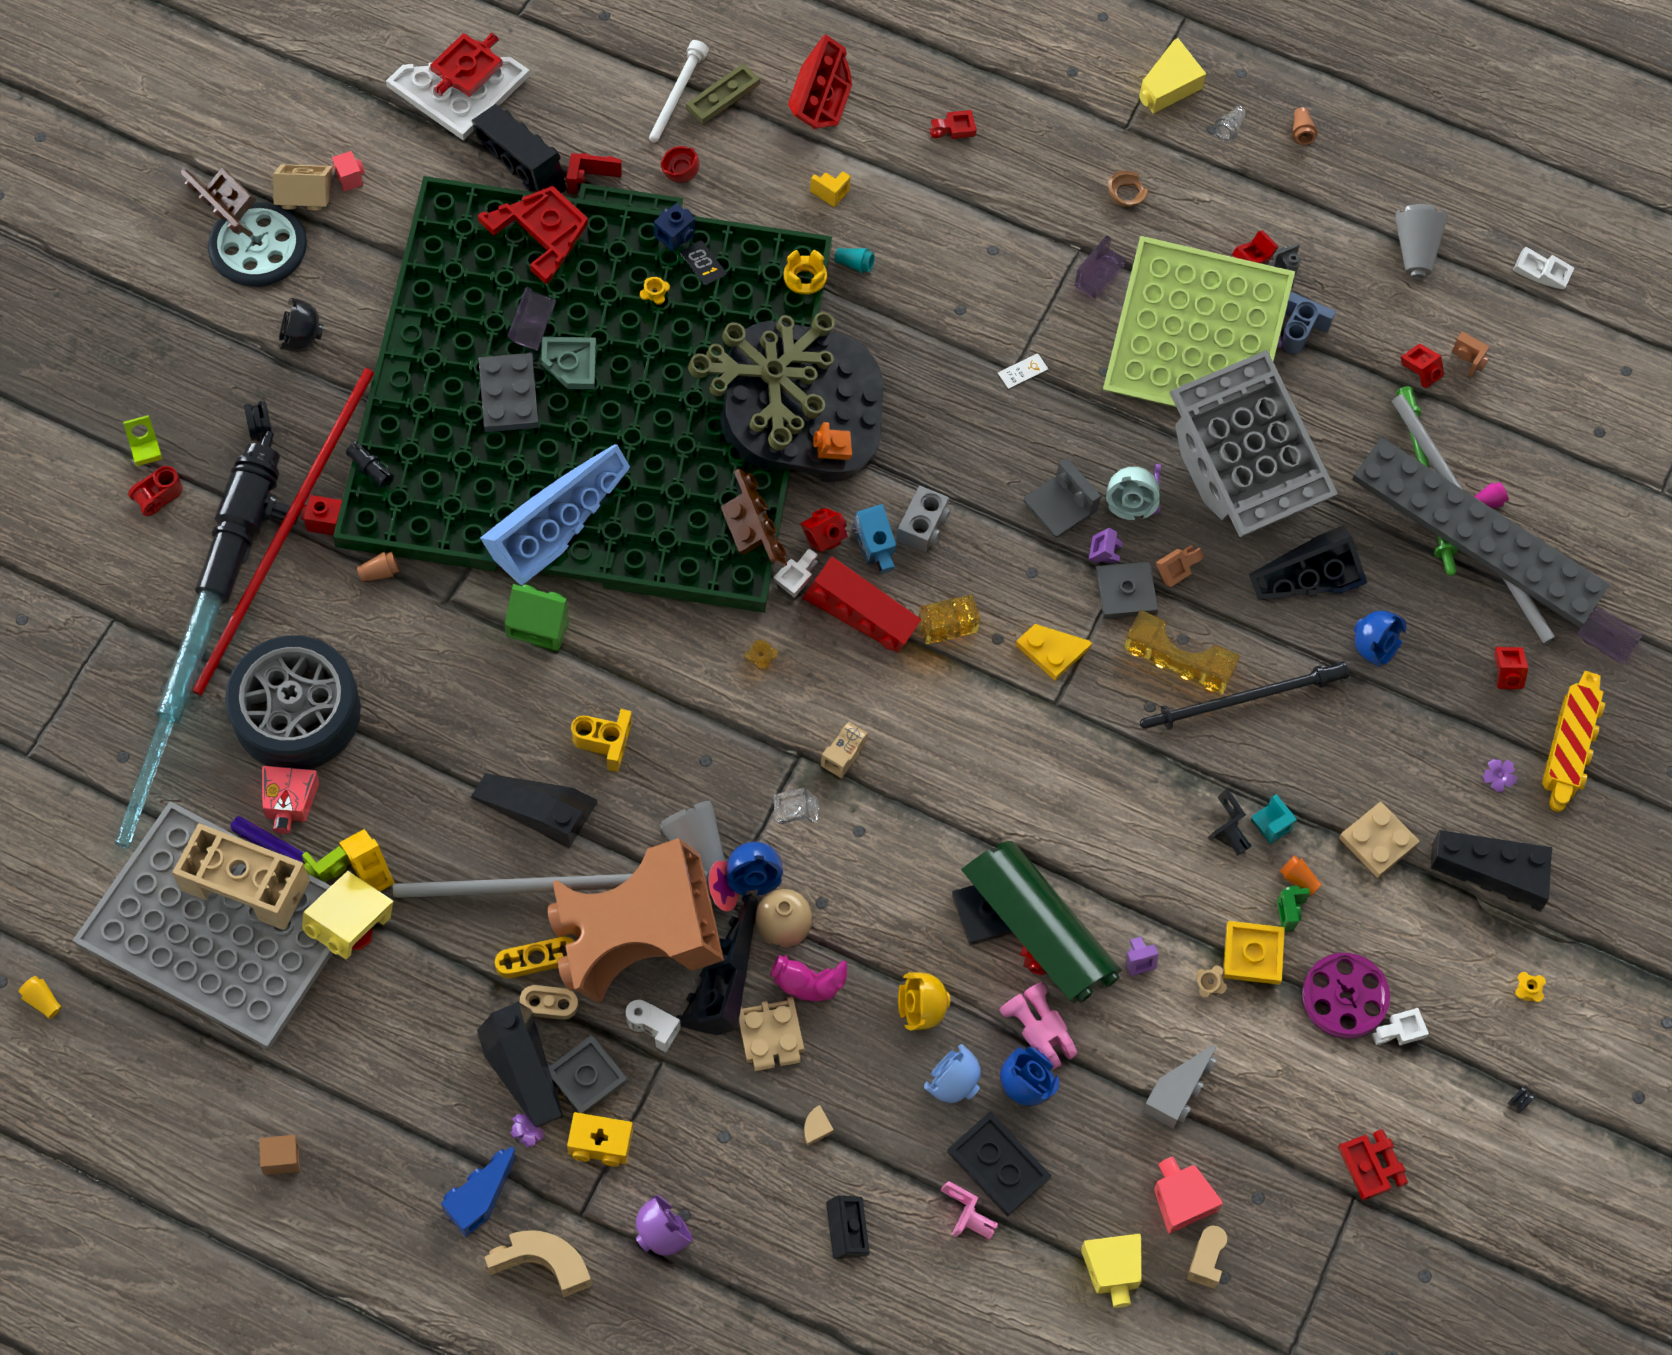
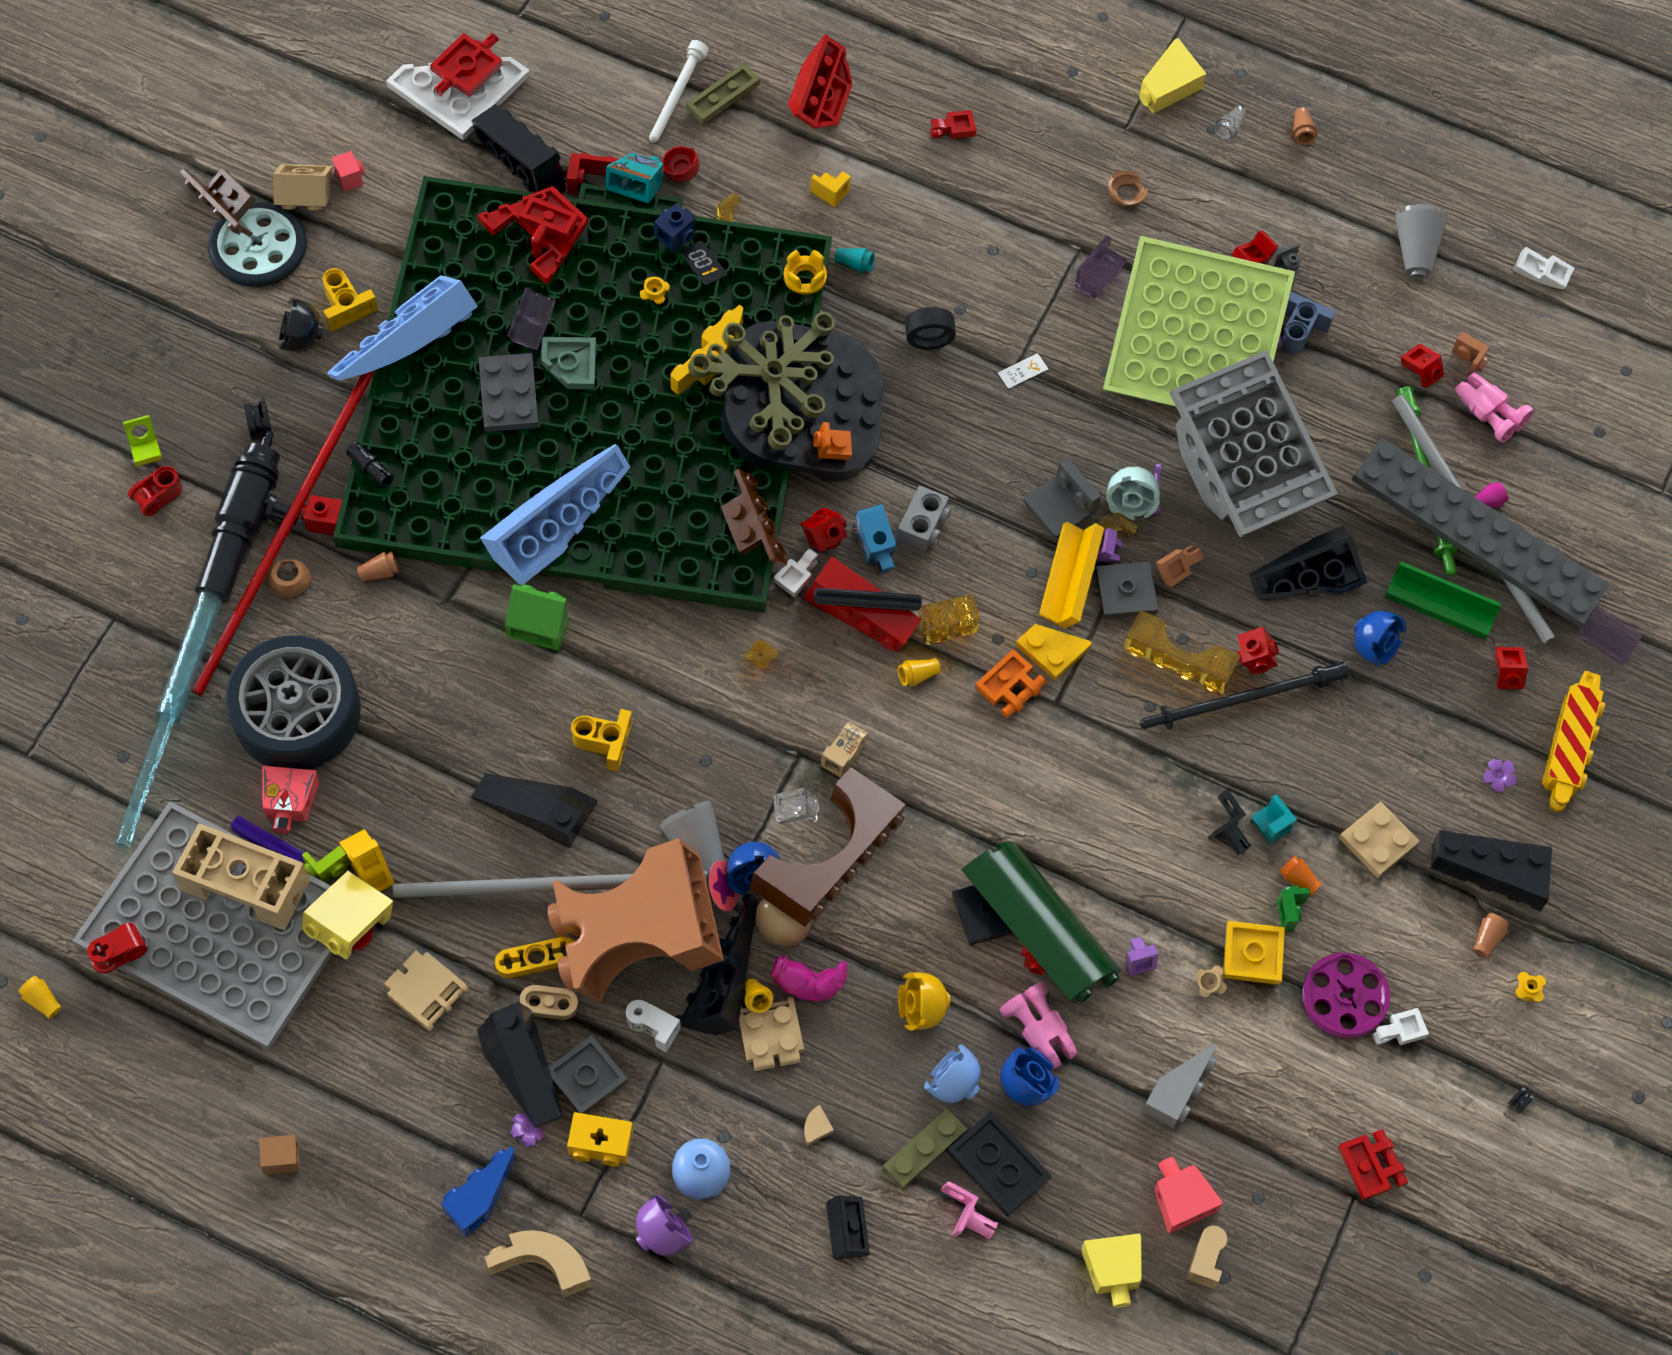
(119, 947): none -> red piece
(291, 588): none -> medium nougat piece
(344, 293): none -> yellow tile
(417, 323): none -> light blue wedge
(424, 988): none -> tan plate
(549, 219): none -> red plate
(635, 176): none -> teal torso
(681, 376): none -> yellow slope
(701, 1169): none -> light blue cylinder
(725, 207): none -> clear yellow arm
(757, 996): none -> yellow cone
(805, 889): none -> arch
(867, 599): none -> black axle
(916, 671): none -> yellow cone
(924, 1148): none -> olive plate
(938, 319): none -> black tyre
(1004, 677): none -> orange plate
(1071, 574): none -> yellow panel
(1119, 522): none -> clear yellow arm
(1257, 651): none -> red brick
(1443, 600): none -> green panel
(1487, 400): none -> bright pink piece
(1491, 932): none -> nougat cone

